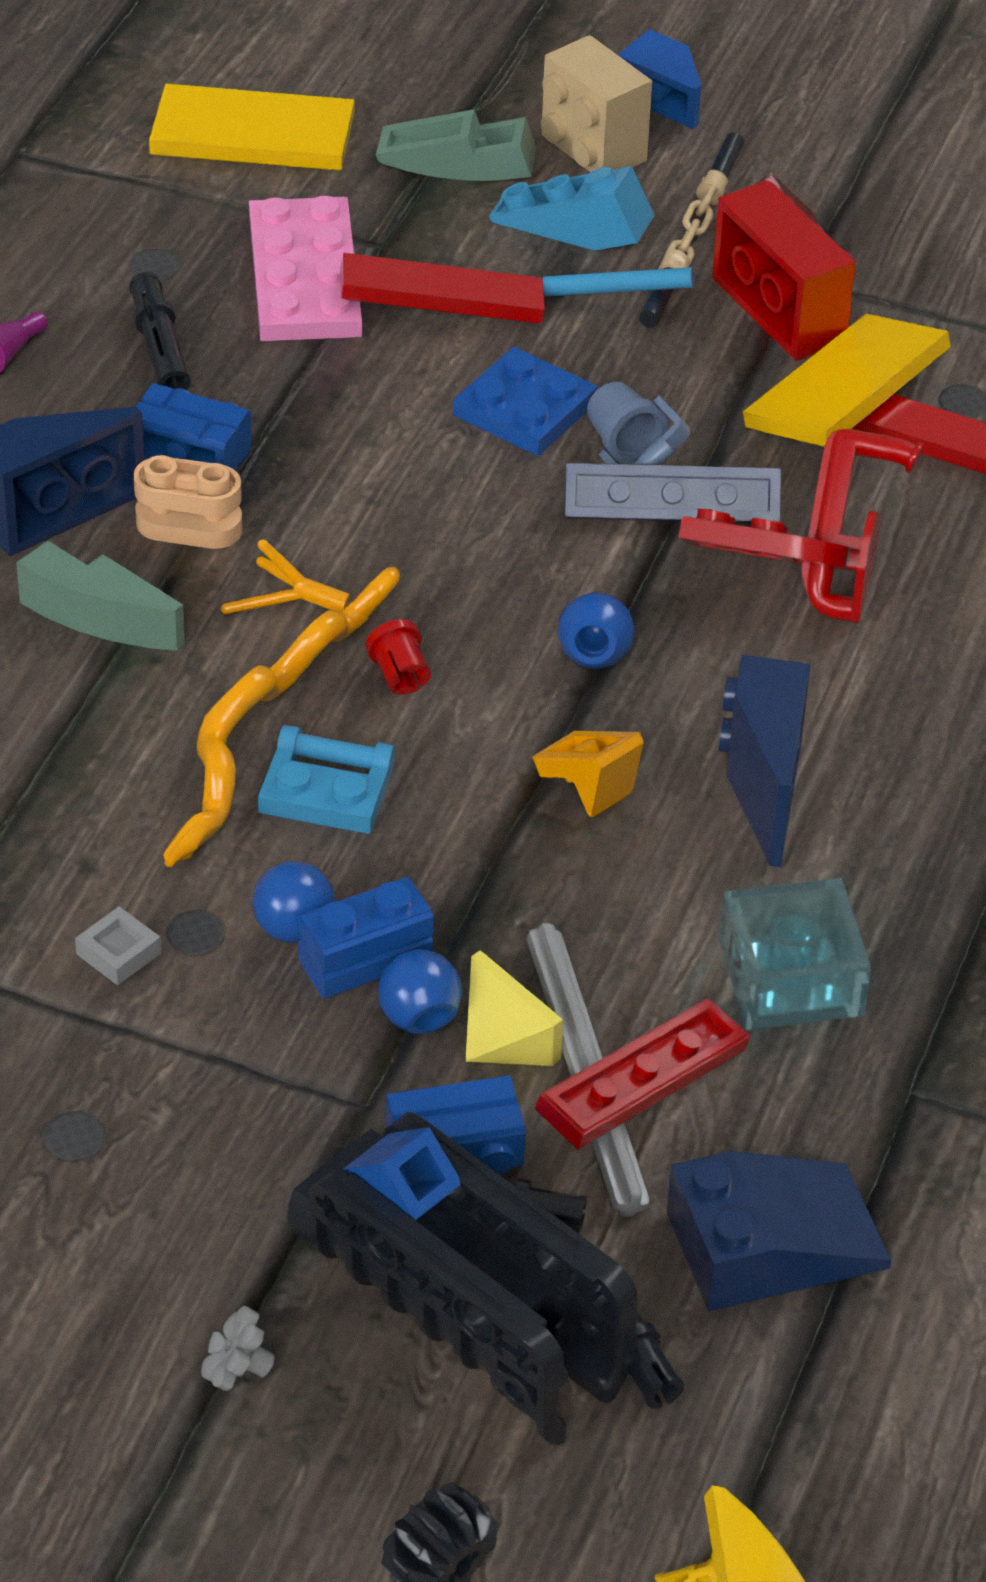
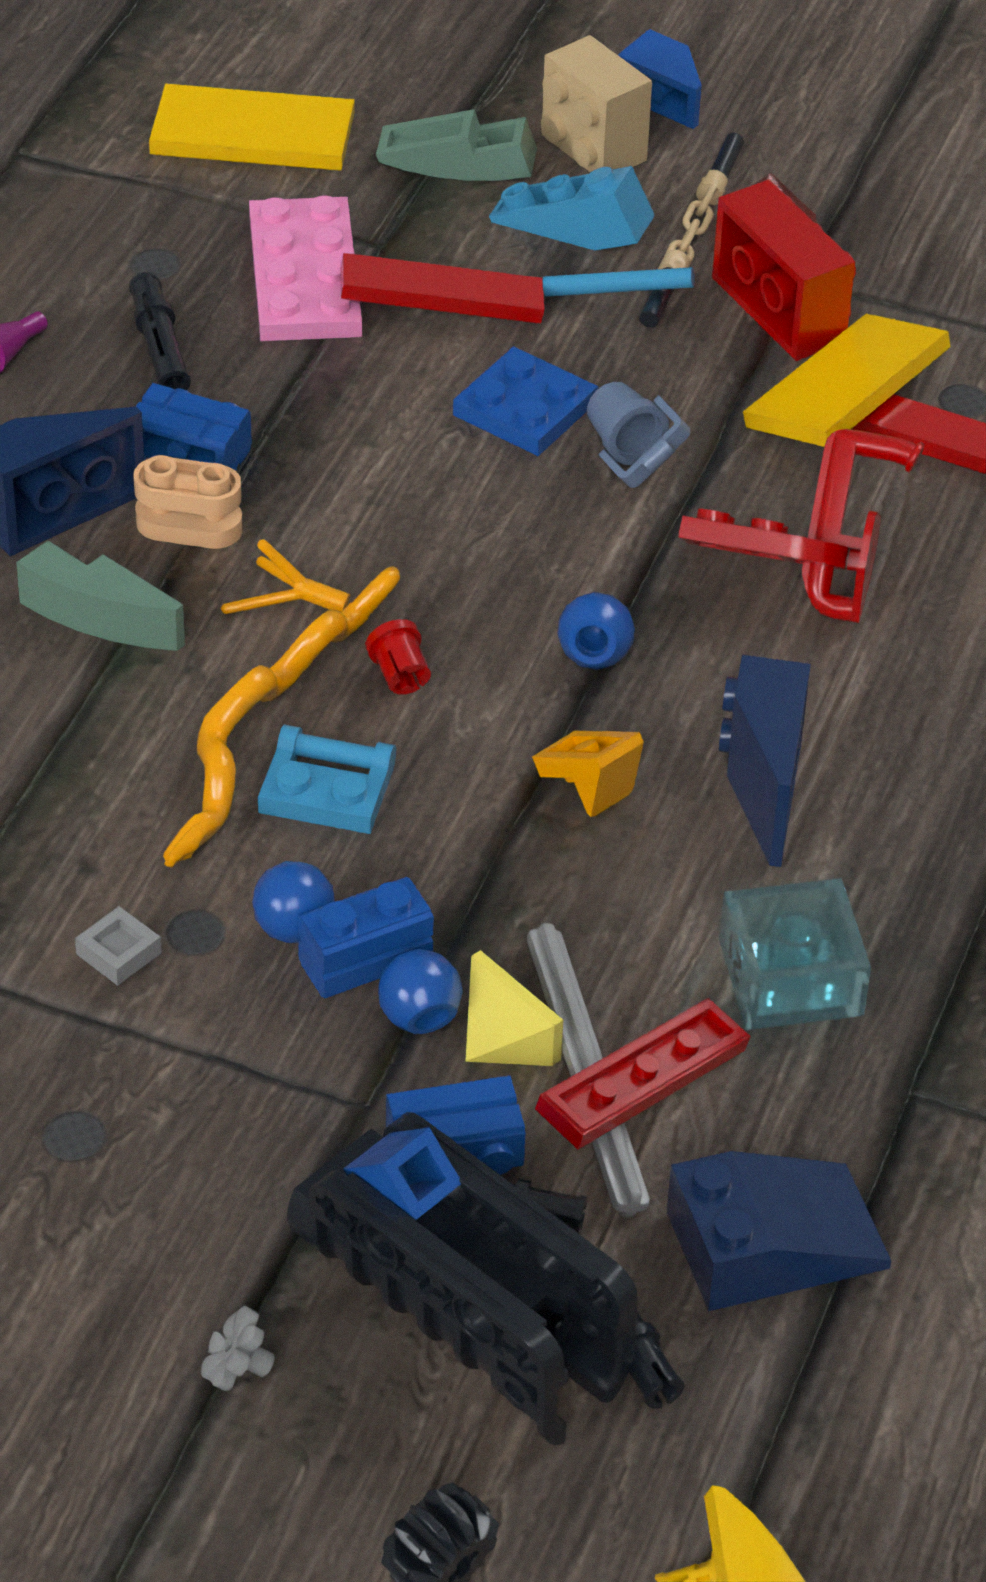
(670, 492): plate -> none

